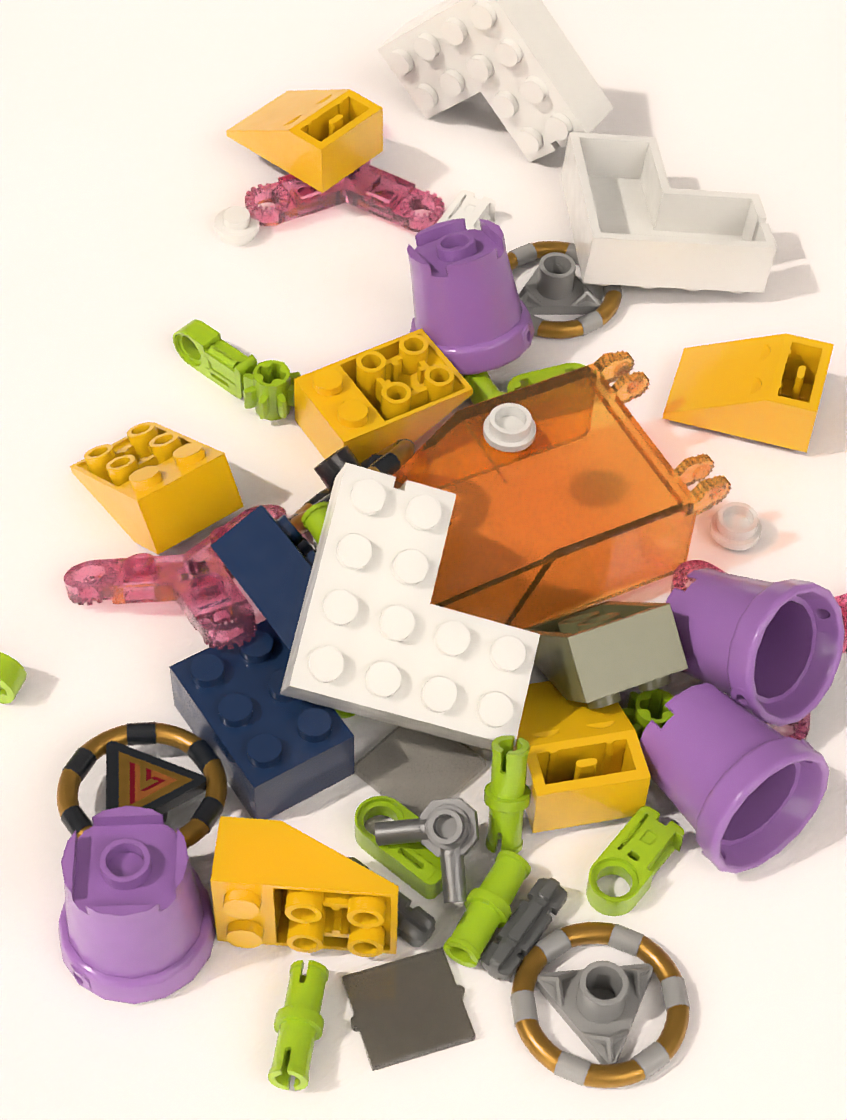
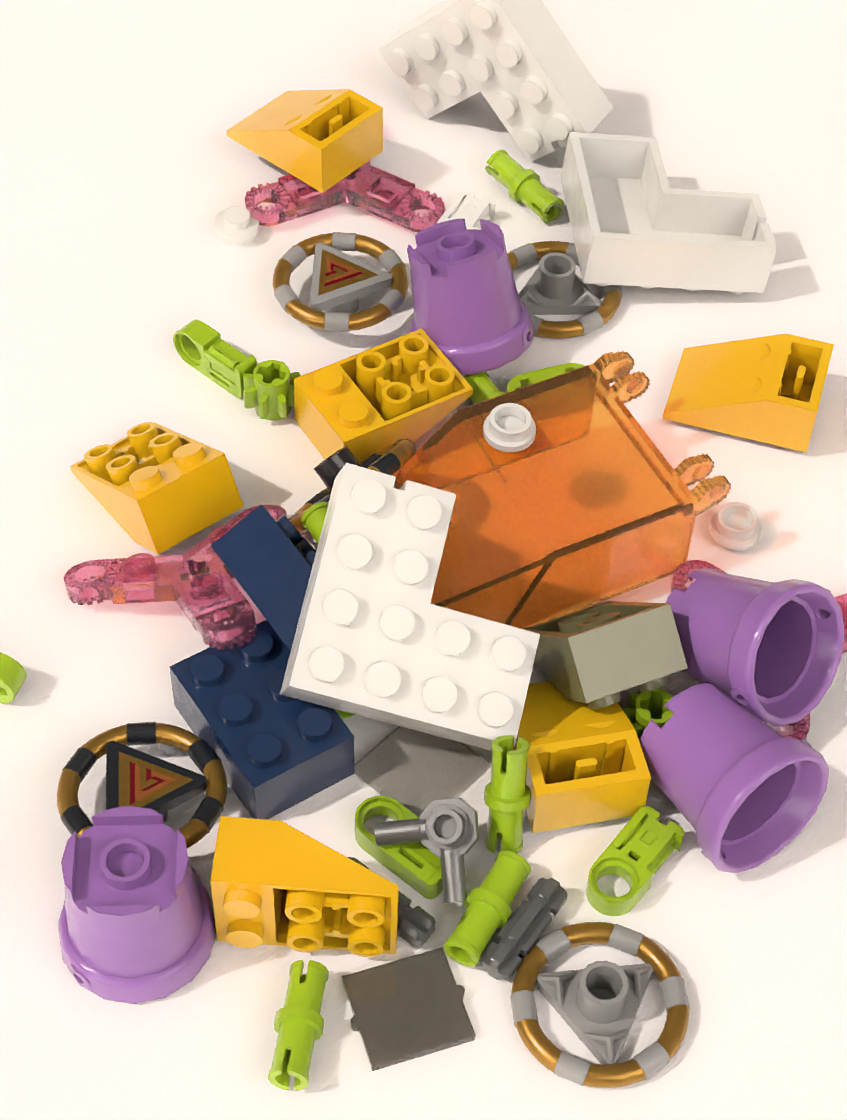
(341, 281): none -> piece
(524, 186): none -> lime pin

